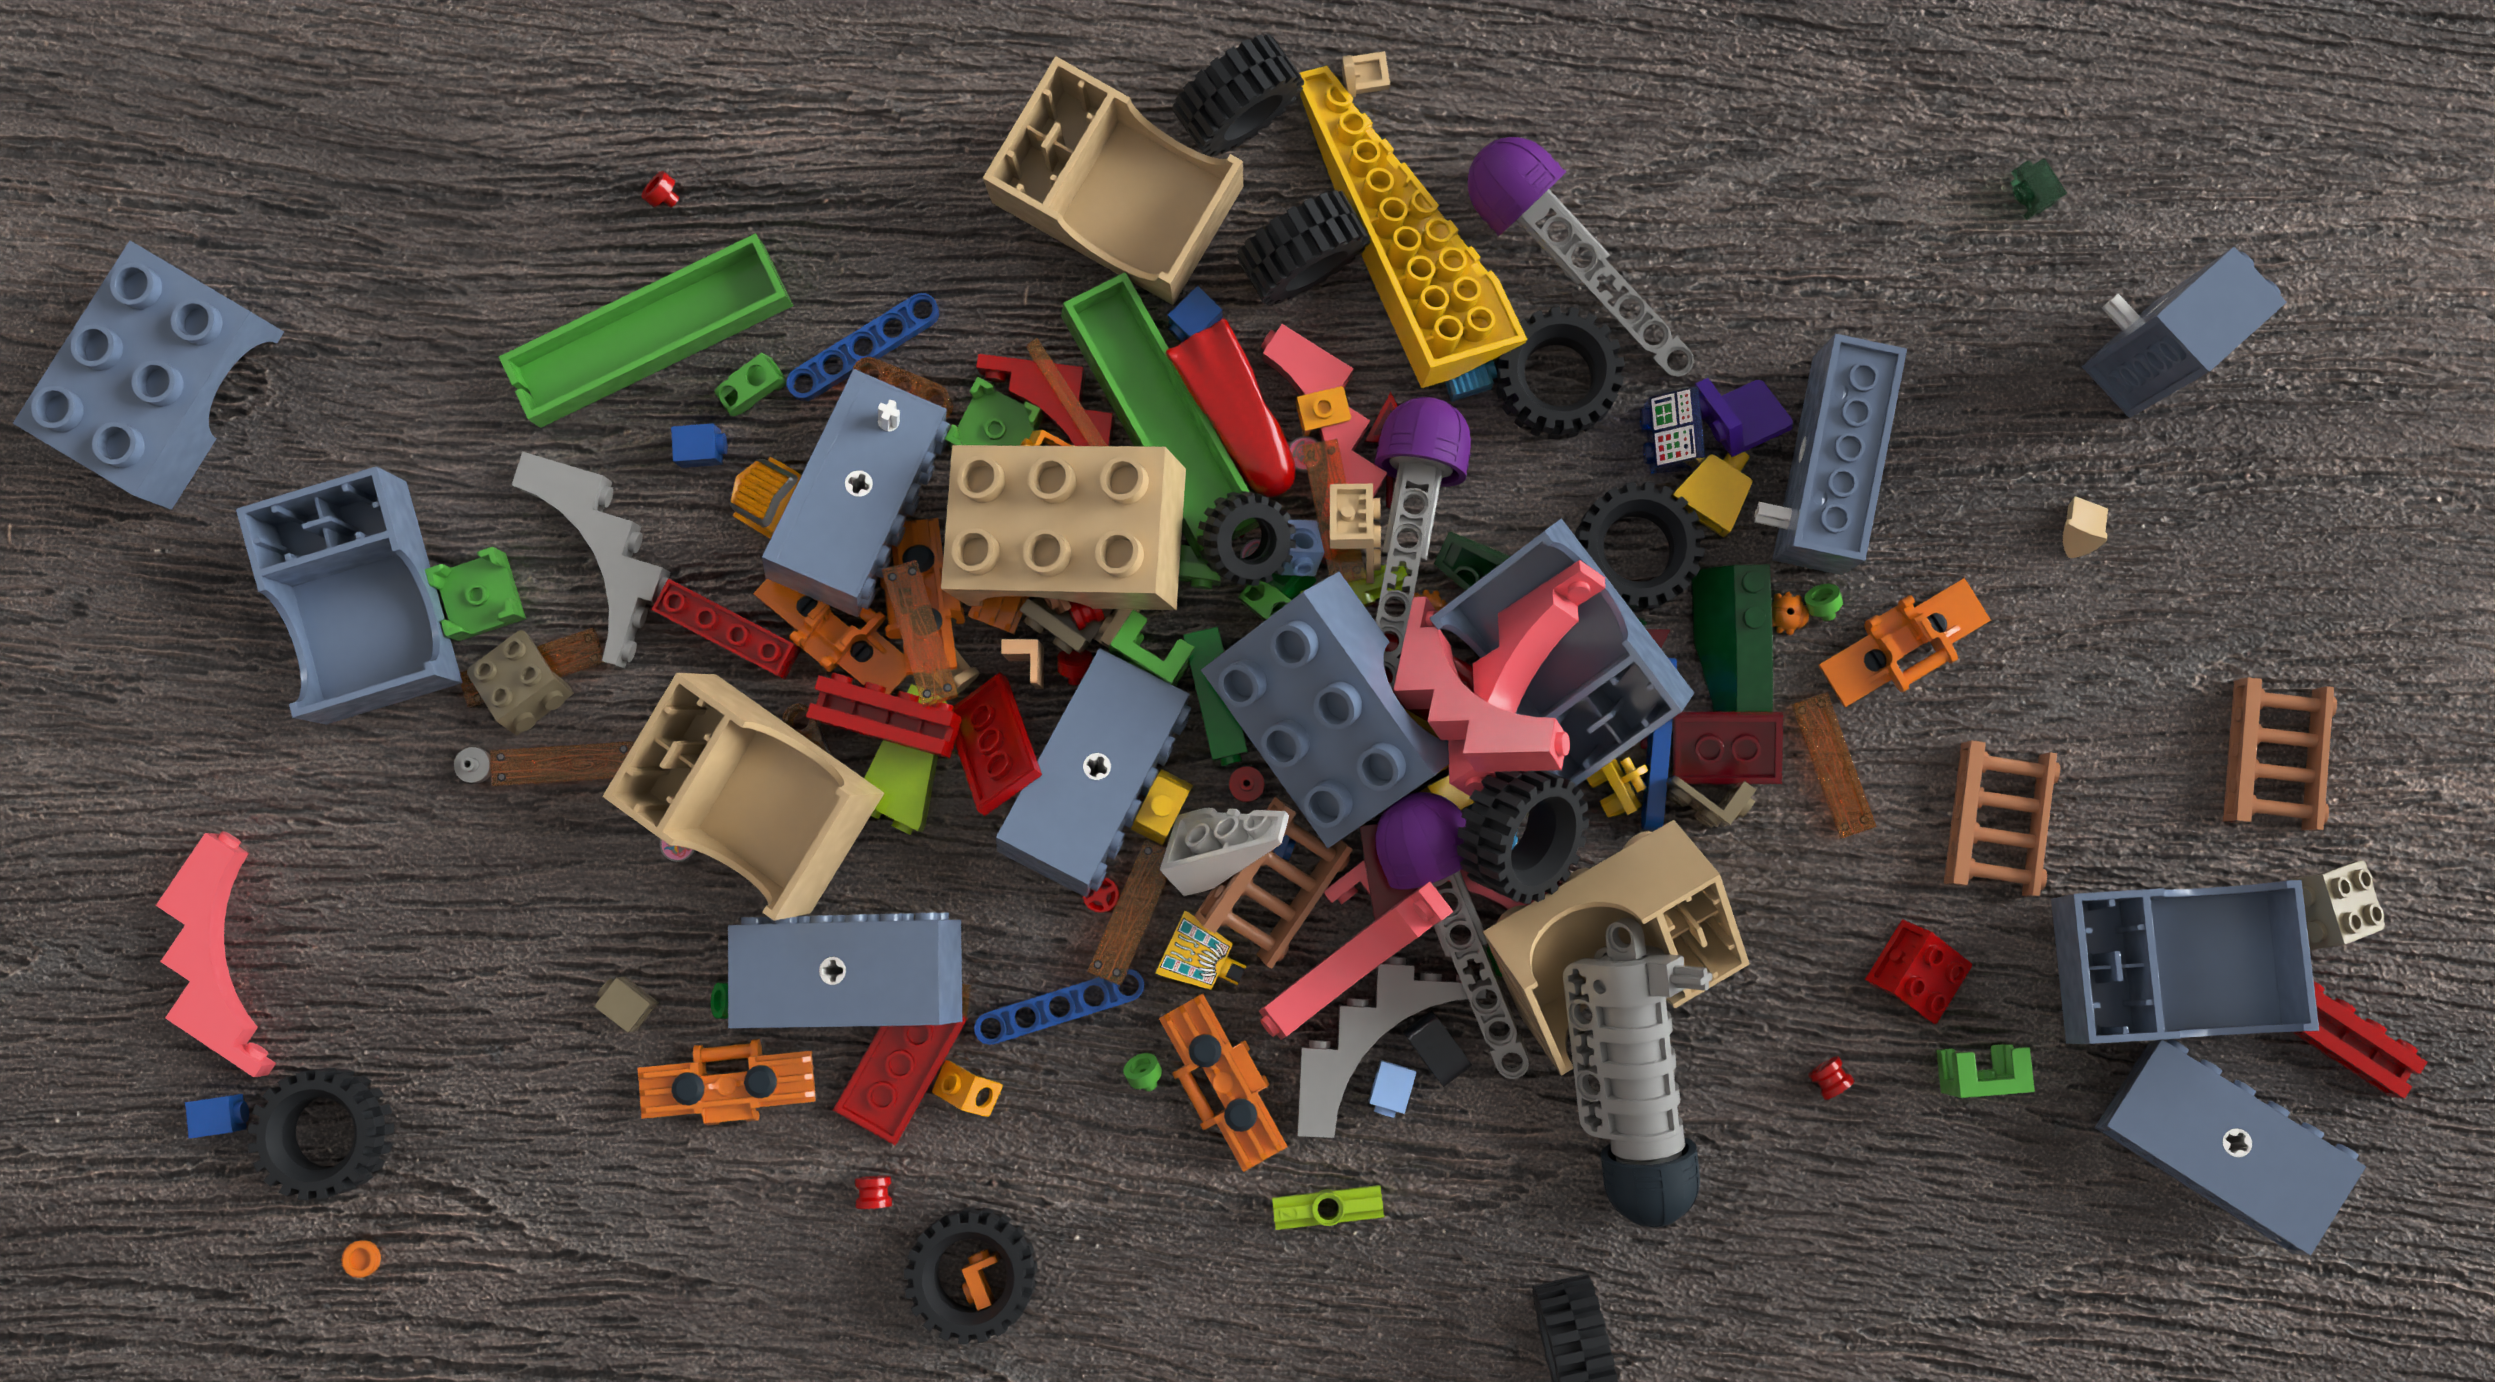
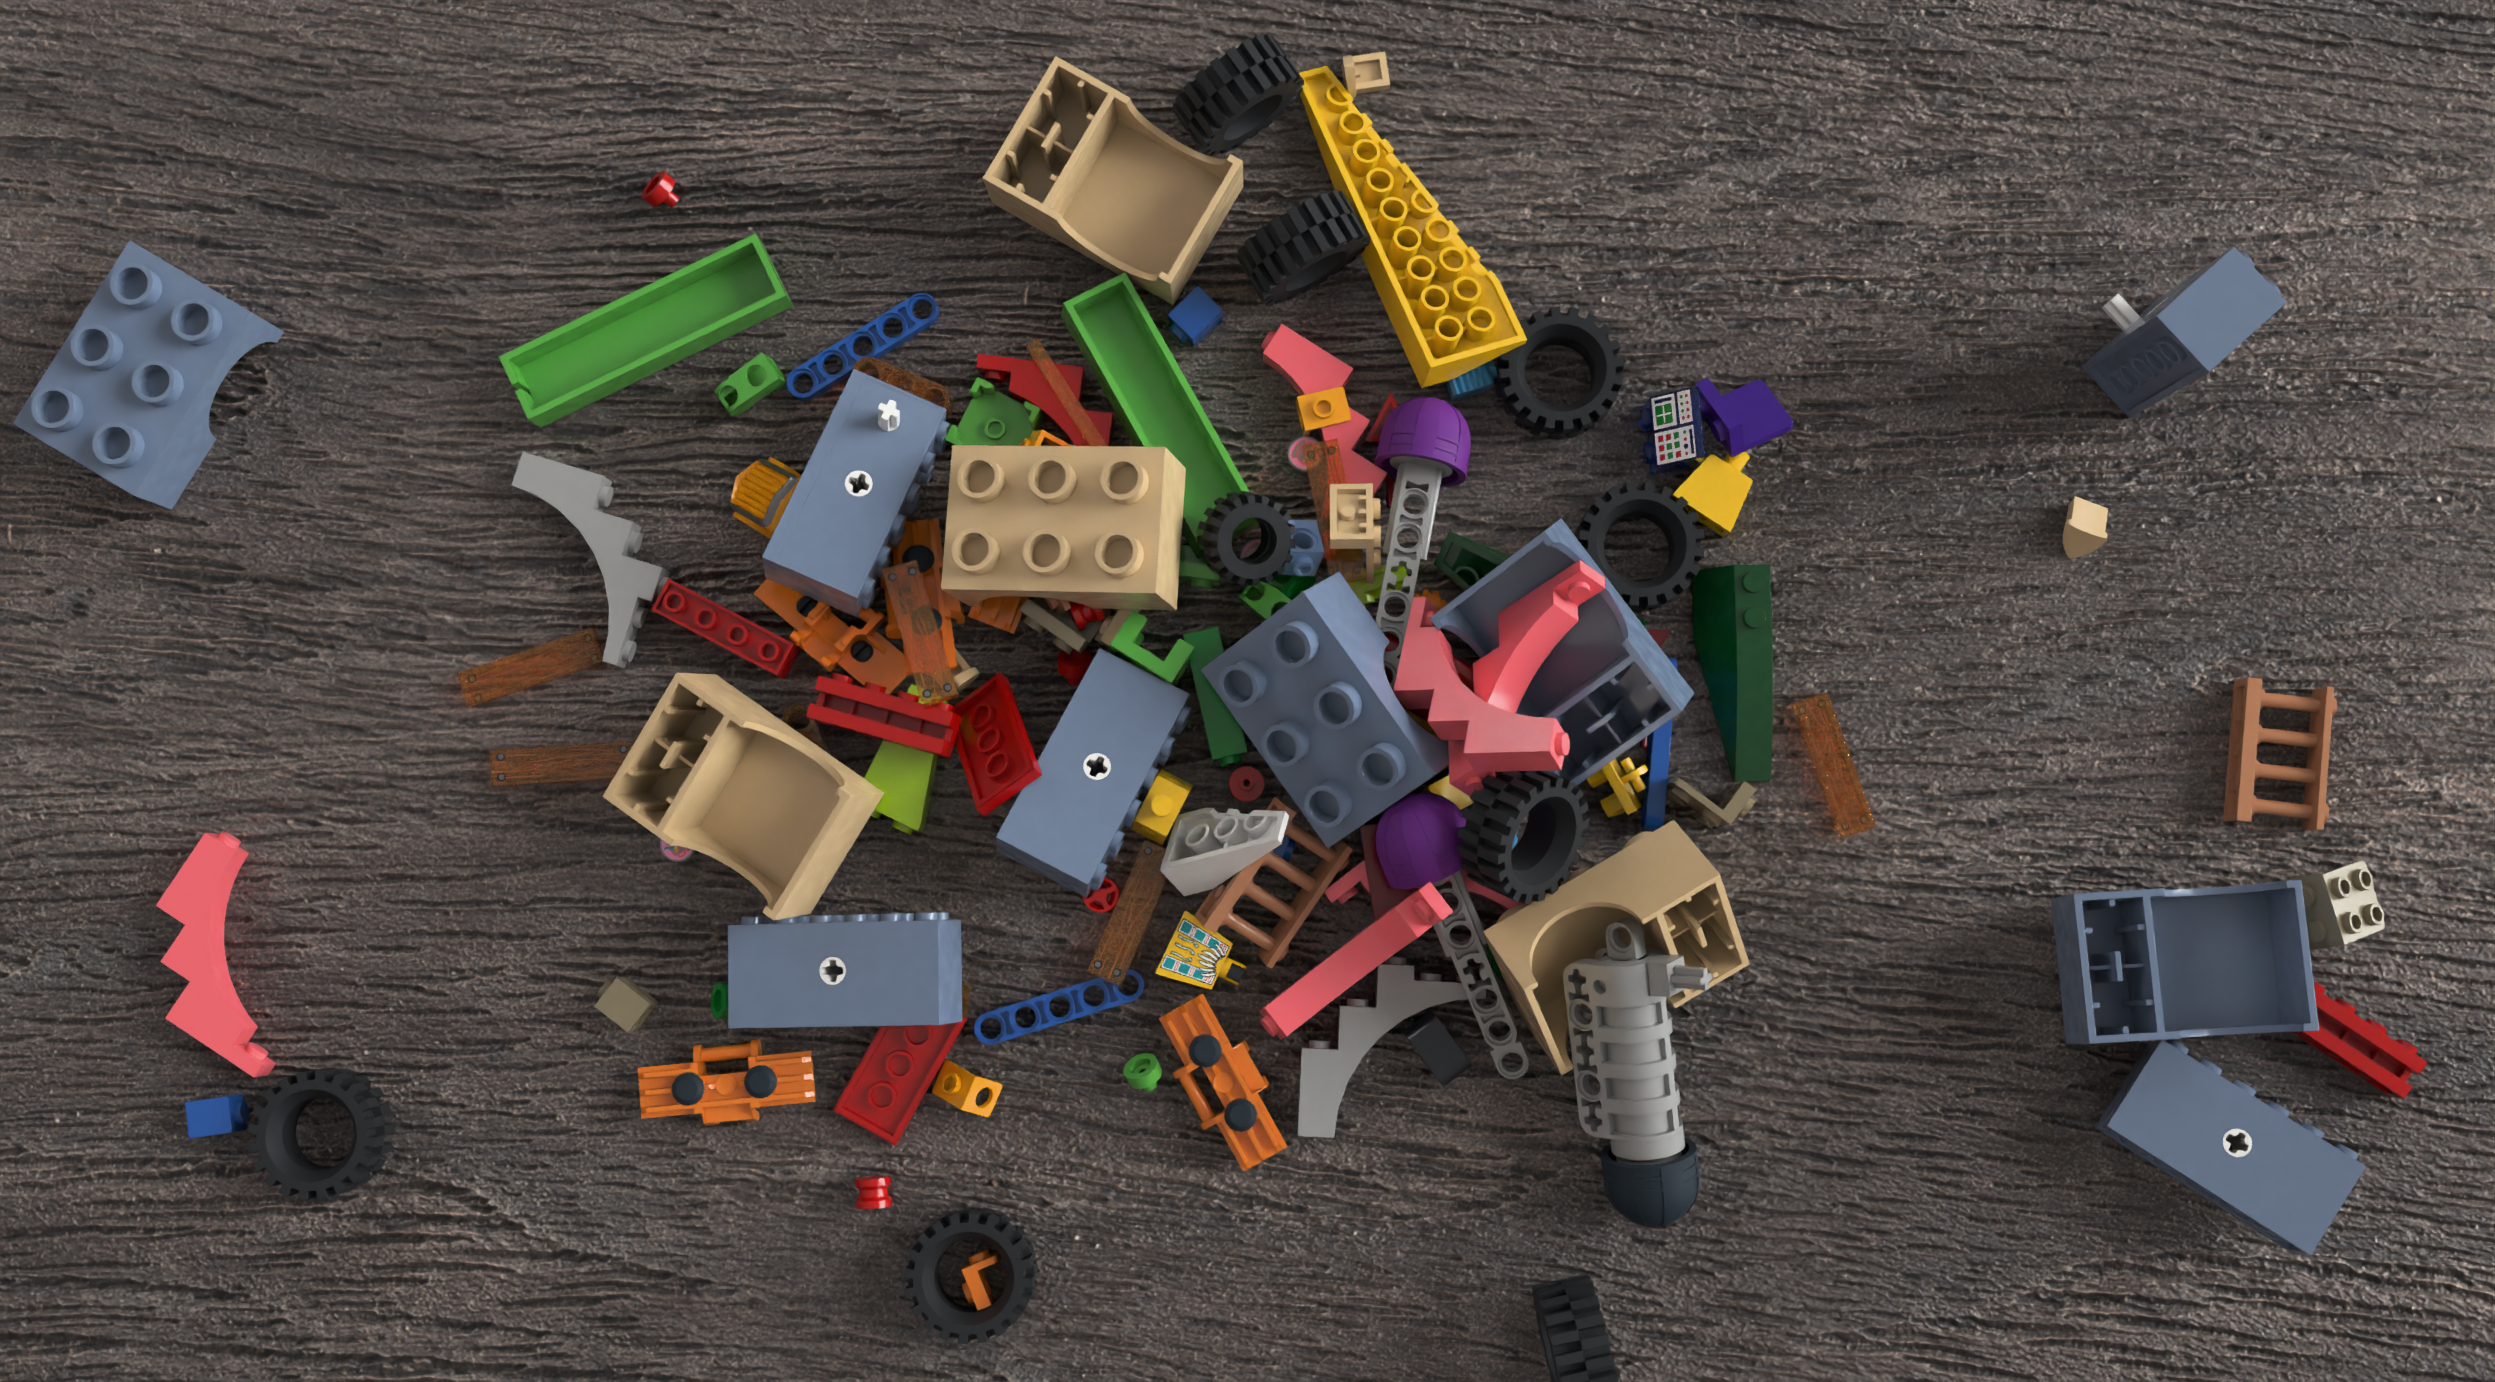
(353, 593): sand blue piece -> none
(361, 1259): orange tile -> none
(477, 595): bright green panel -> none
(480, 765): light grey tile -> none
(518, 683): dark tan bracket -> none
(698, 445): blue brick -> none
(1026, 650): light nougat panel -> none
(1230, 397): red piece -> none
(1353, 1205): lime piece -> none
(1391, 1088): light blue brick -> none
(1513, 183): piece -> none
(1728, 747): dark red tile -> none
(1782, 619): orange animal -> none
(1824, 601): bright green tile -> none
(1831, 1078): red wheel -> none
(1838, 456): sand blue piece -> none
(1899, 631): orange piece -> none
(1919, 970): red bracket -> none
(1967, 831): nougat fence -> none
(2009, 1073): bright green panel -> none
(2036, 187): clear green brick -> none

